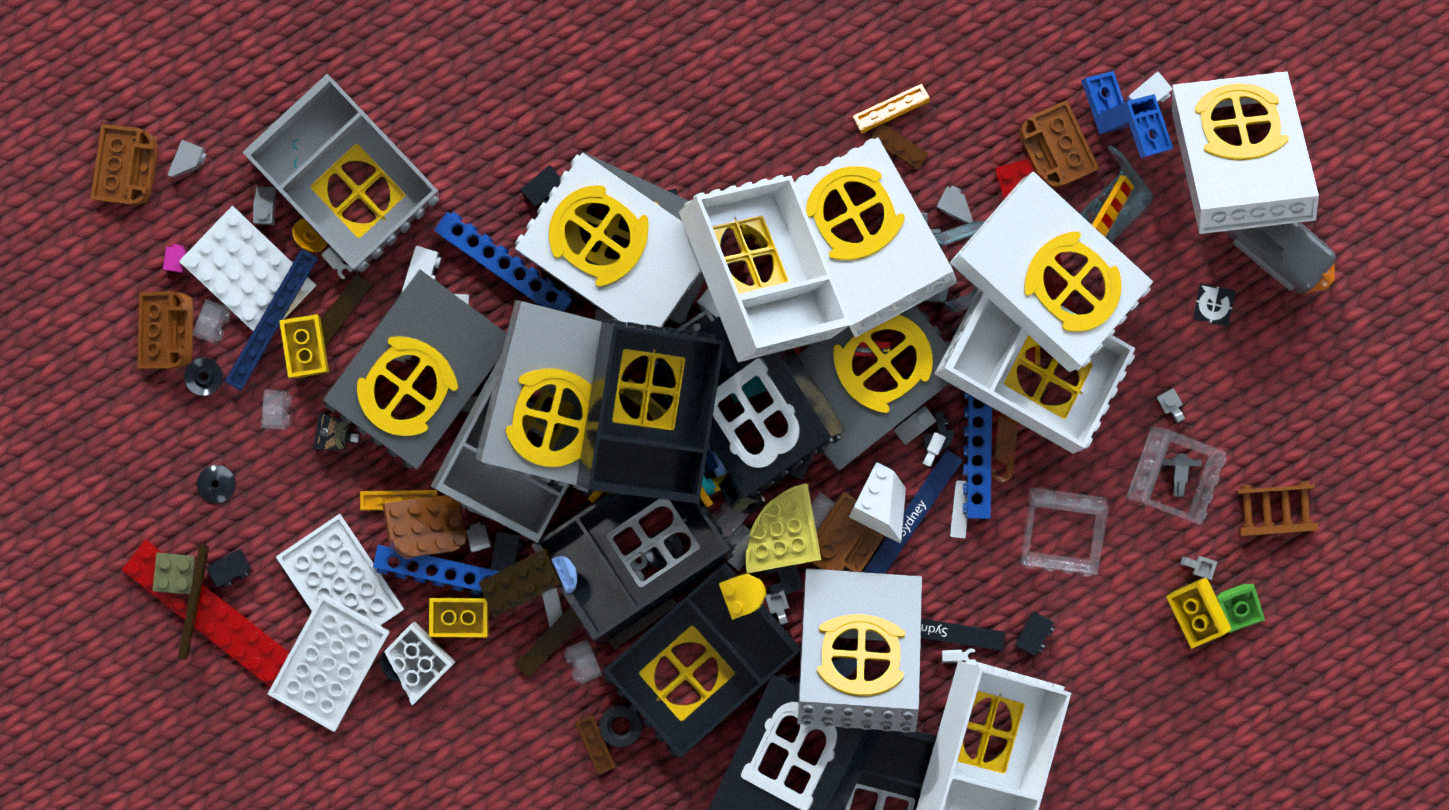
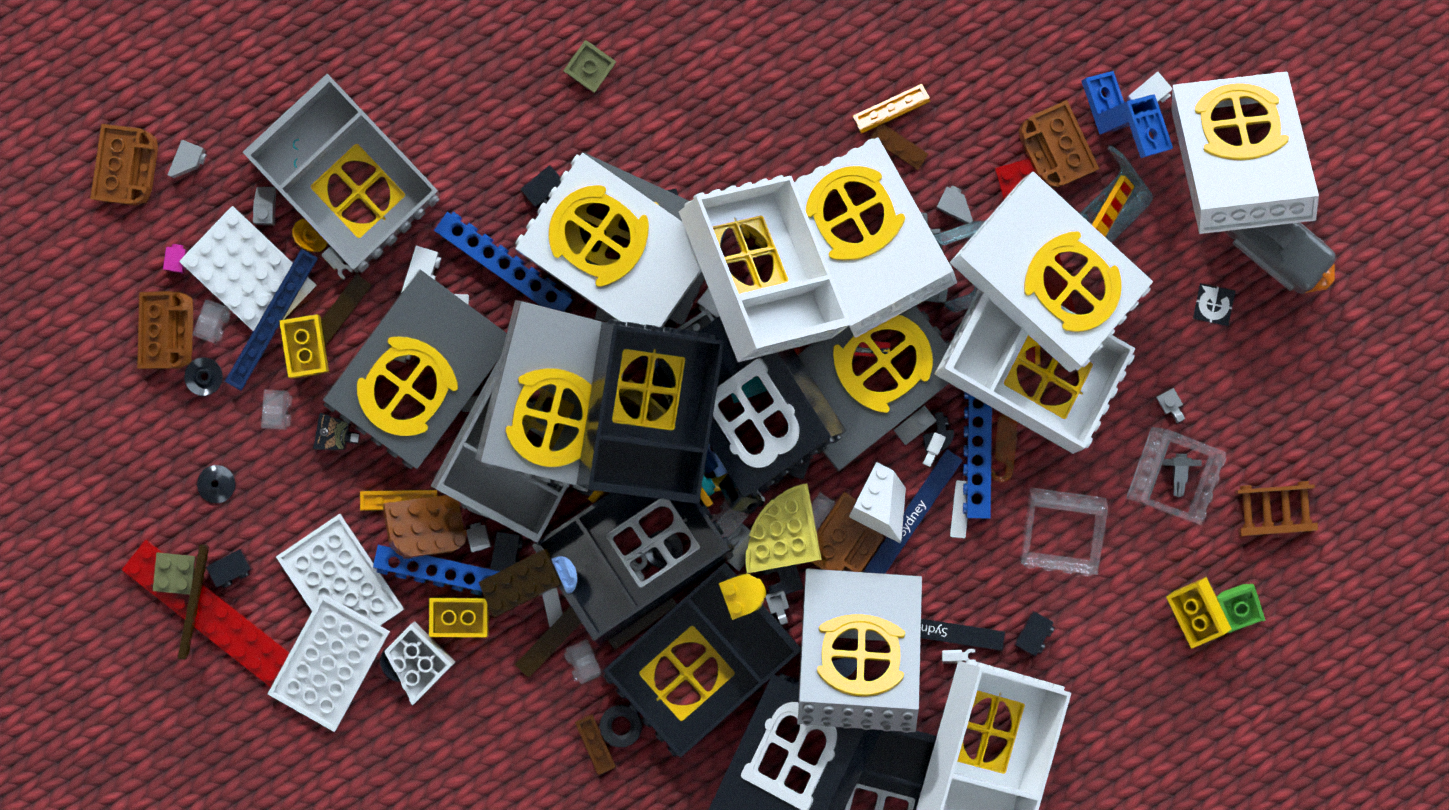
(590, 66): none -> olive plate
(1202, 566): light grey plate -> none

